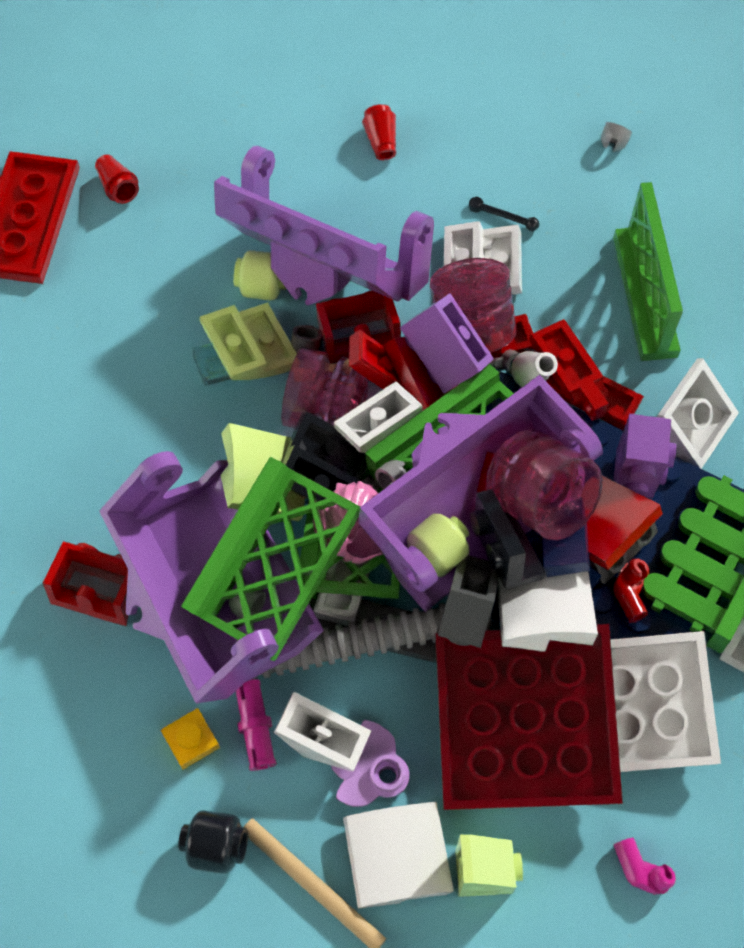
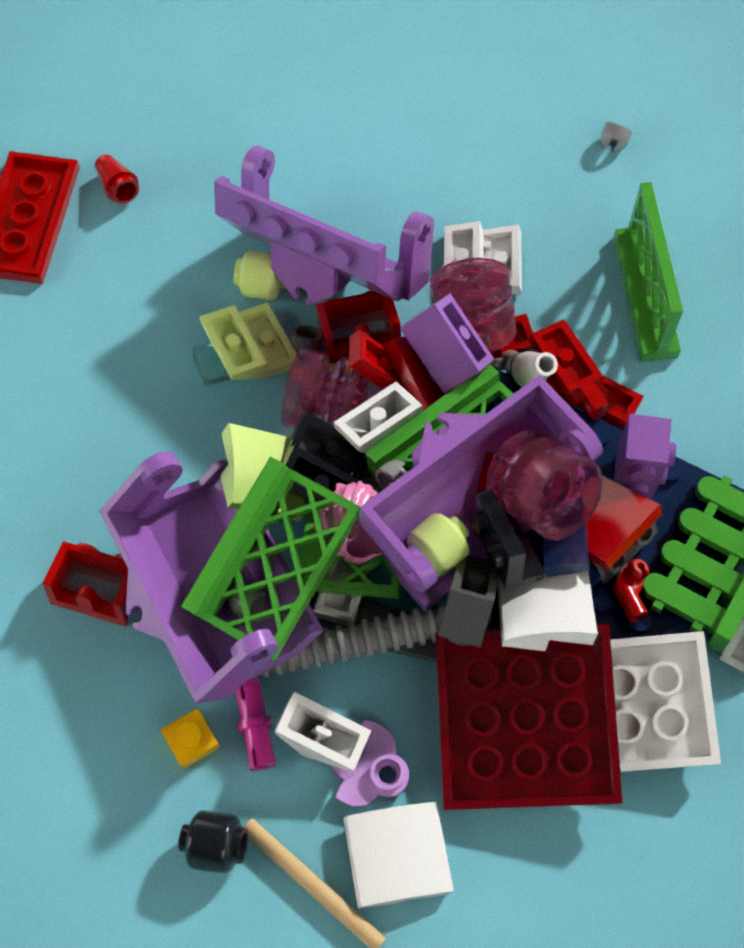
(380, 128): red cone -> none
(476, 205): black hinge -> none
(486, 866): yellowish green slope -> none
(641, 873): dark pink arm -> none
(698, 414): white slope -> none

